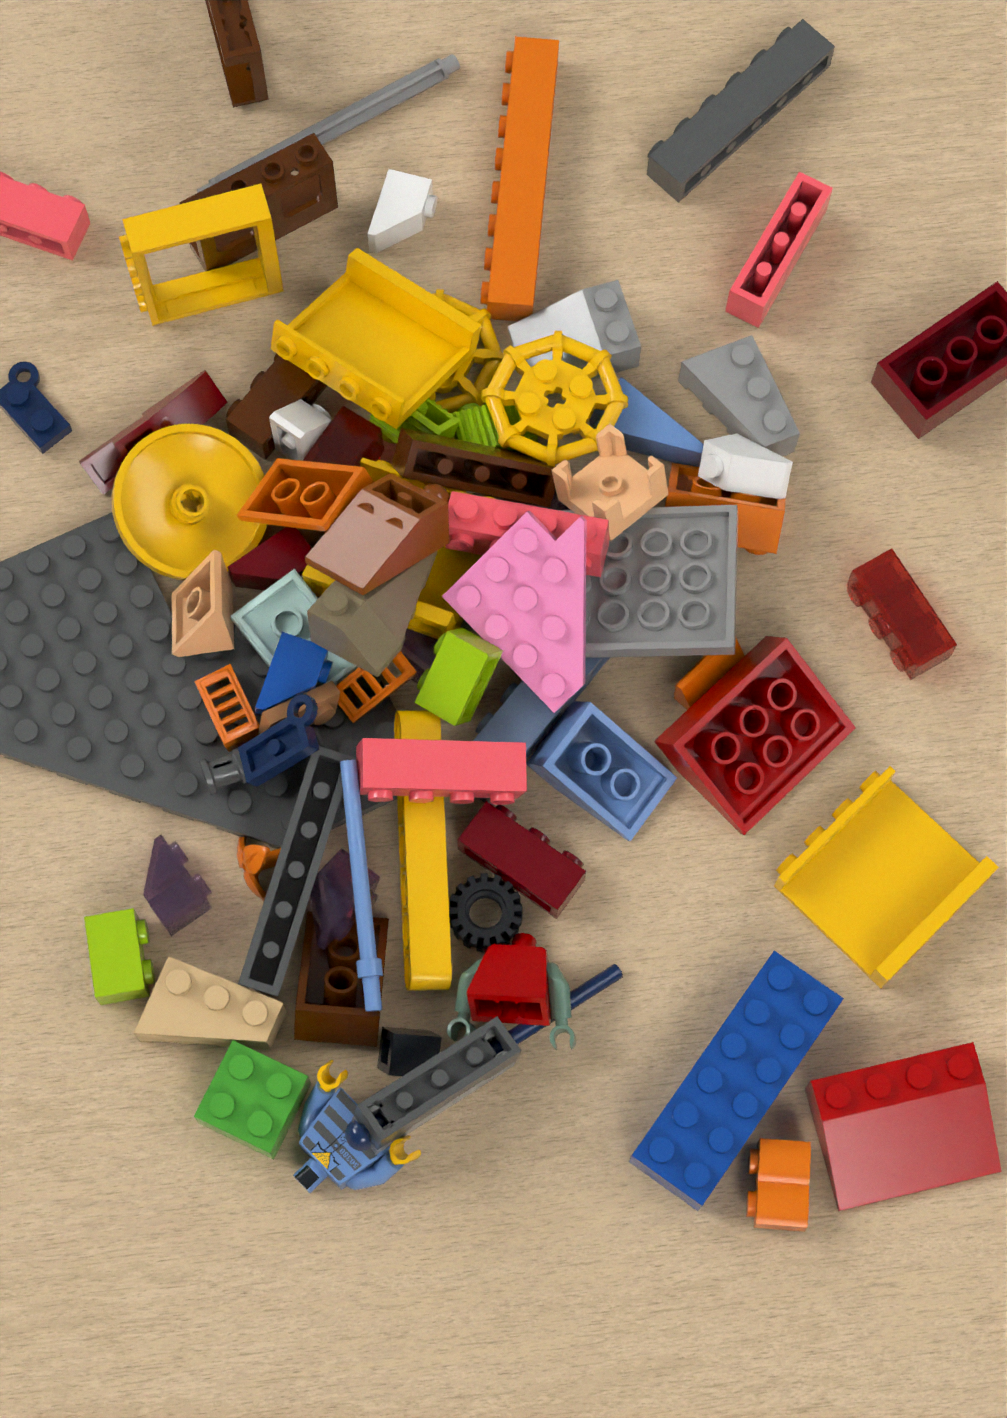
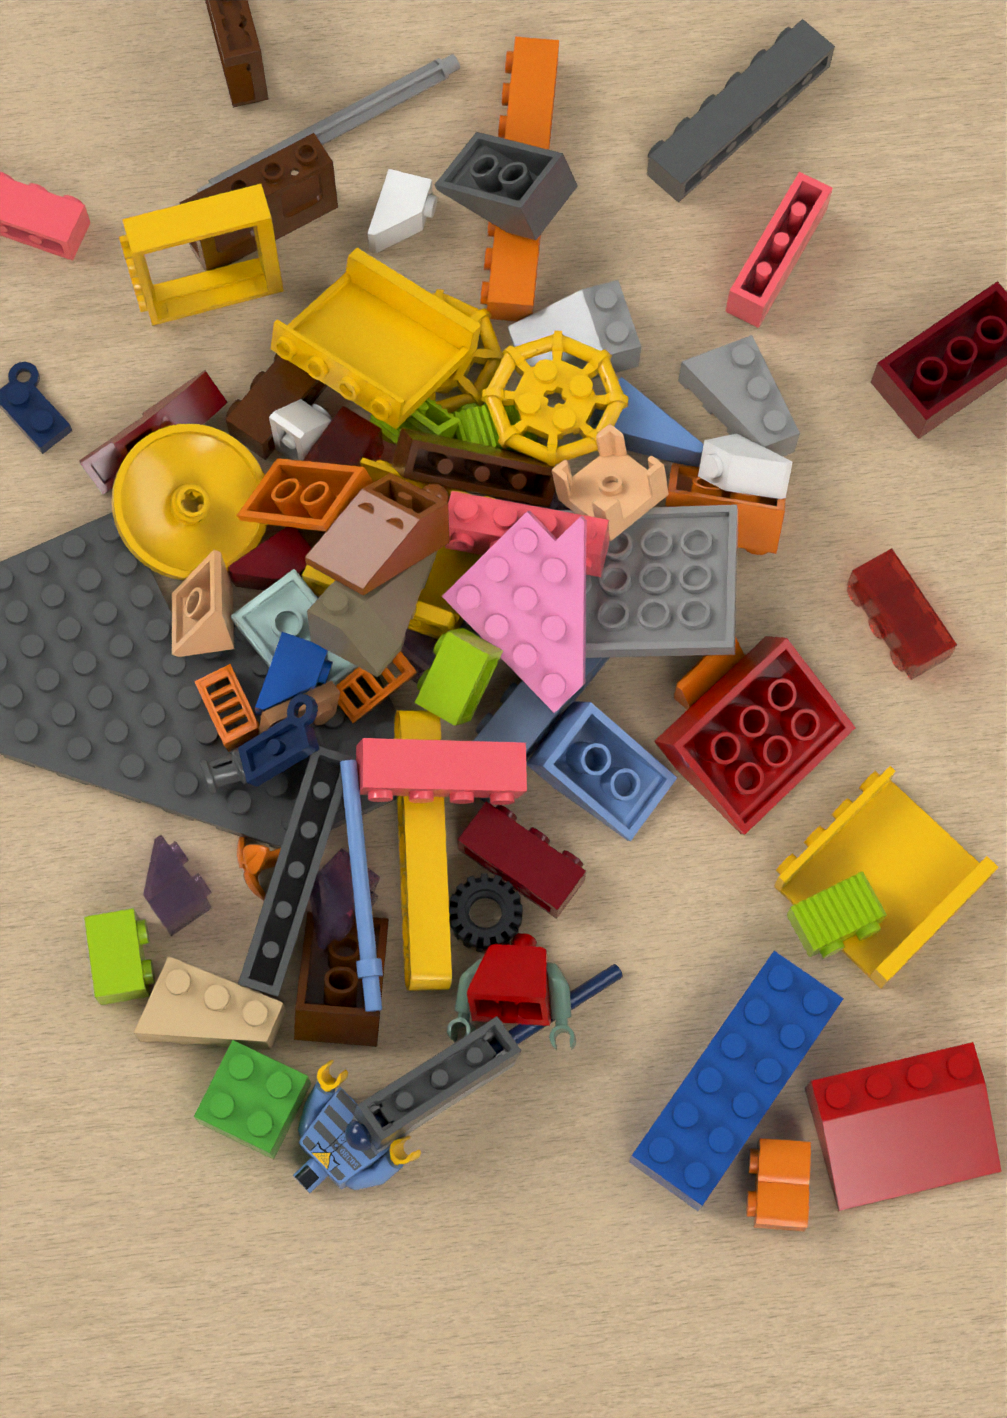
(406, 1049): black panel -> none
(509, 183): none -> dark grey slope
(837, 915): none -> lime brick

